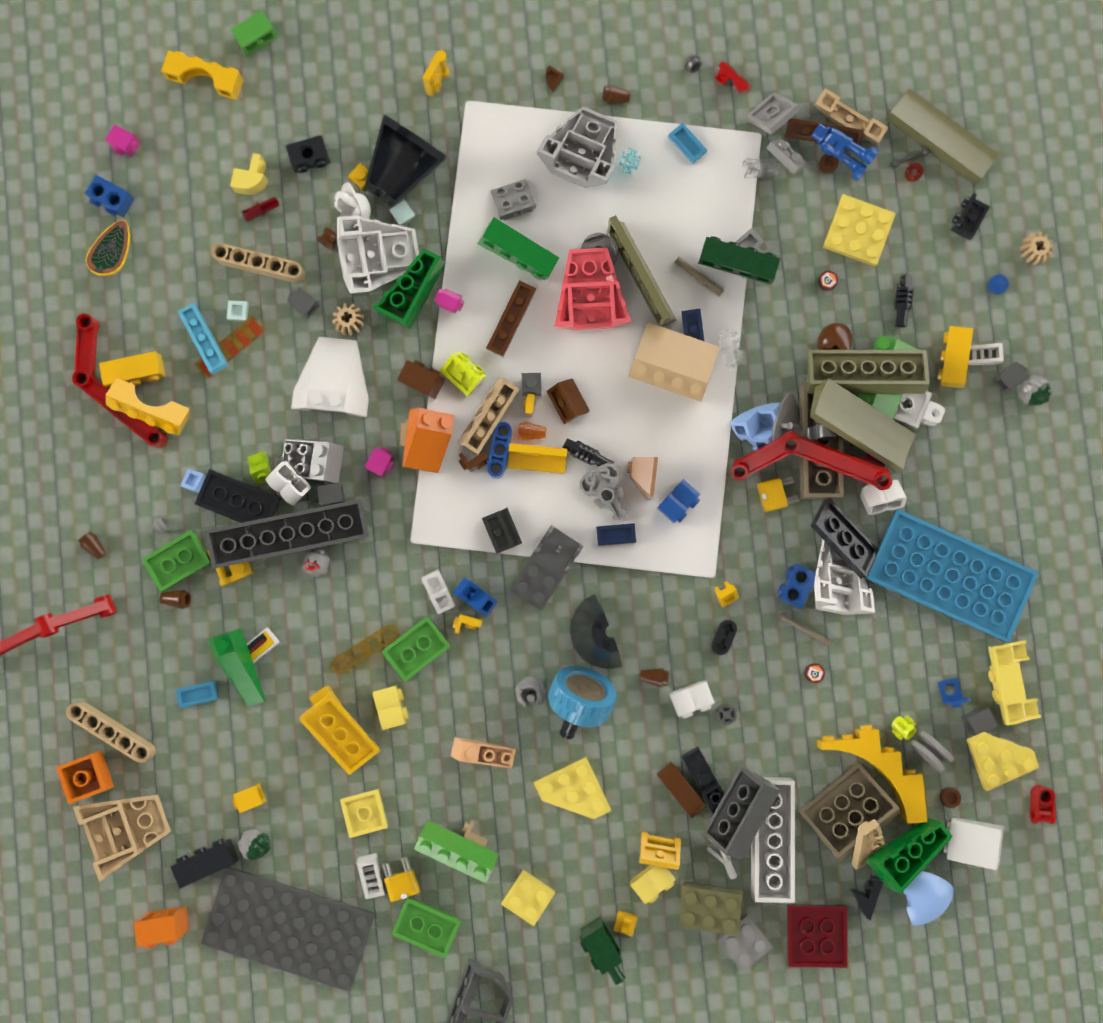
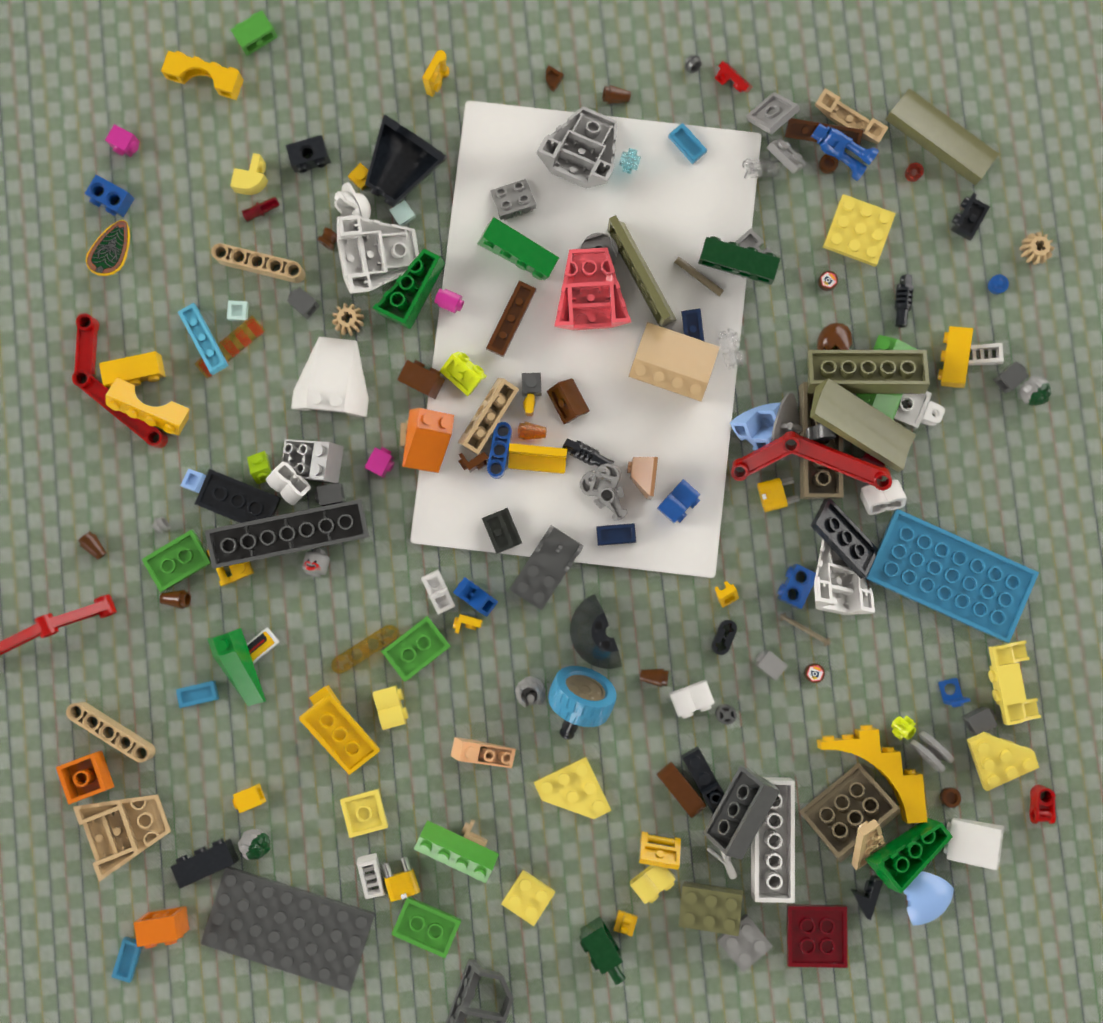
(127, 960): none -> dark azure tile
(770, 664): none -> light grey brick
(897, 162): dark grey hinge -> none

